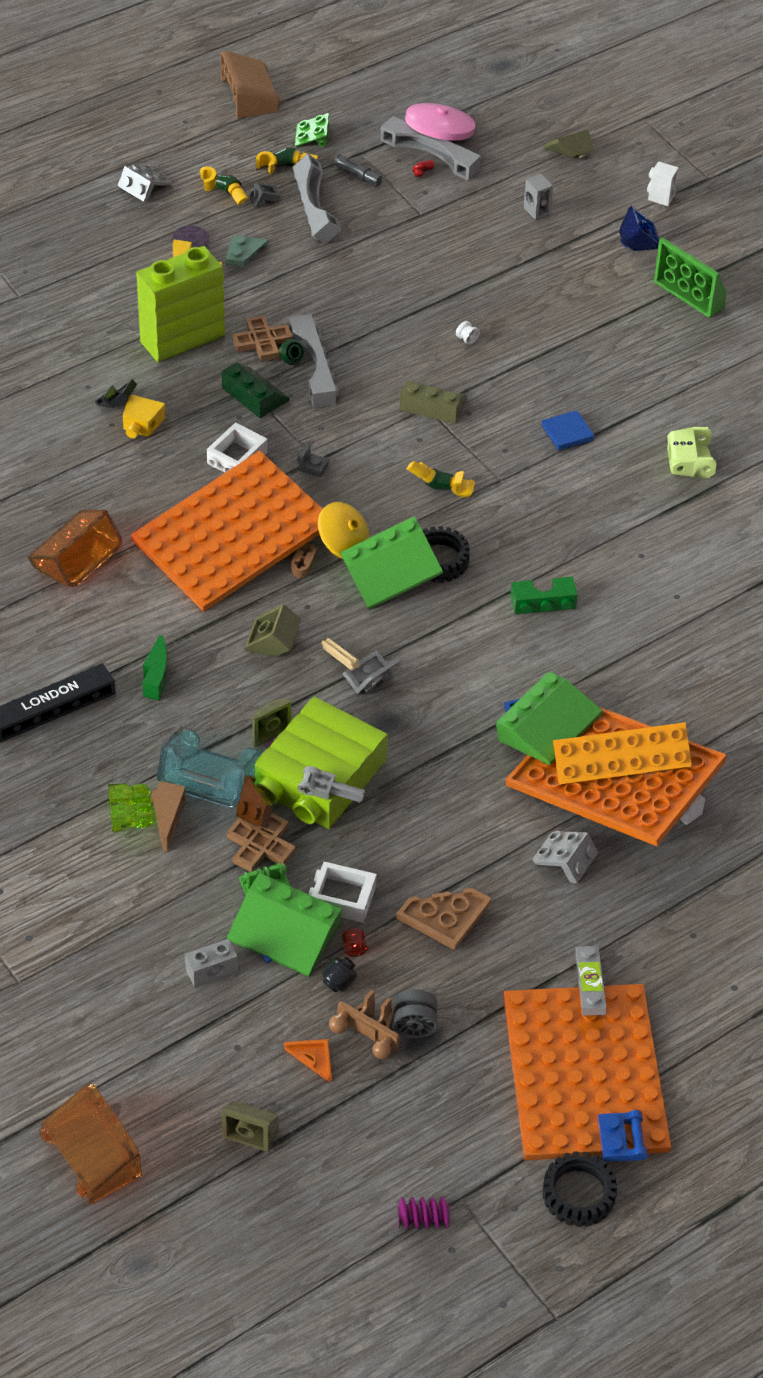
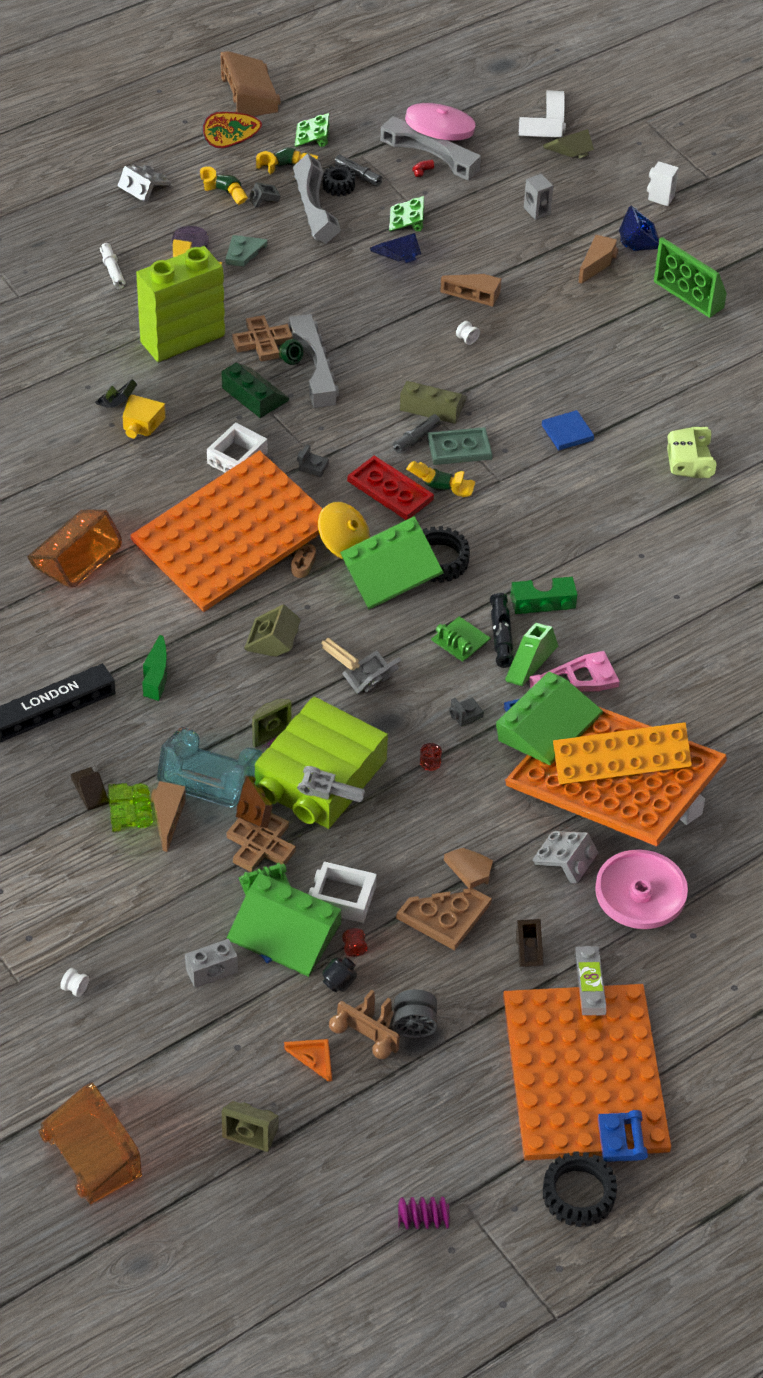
(74, 982): none -> white wheel
(90, 788): none -> dark brown slope
(110, 260): none -> white pin
(229, 128): none -> shield
(338, 180): none -> black tyre
(390, 487): none -> red plate
(399, 249): none -> clear blue slope
(407, 214): none -> bright green hinge
(410, 437): none -> dark grey pin
(430, 750): none -> clear red wheel
(459, 446): none -> sand green tile
(460, 638): none -> bright green hinge
(465, 711): none -> dark grey bracket
(469, 866): none -> medium nougat slope
(473, 287): none -> medium nougat slope
(501, 630): none -> black piece
(529, 942): none -> dark brown slope
(532, 653): none -> bright green slope
(541, 127): none -> white window
(555, 105): none -> white slope
(598, 257): none -> medium nougat slope
(598, 666): none -> bright pink plate
(641, 889): none -> bright pink dish

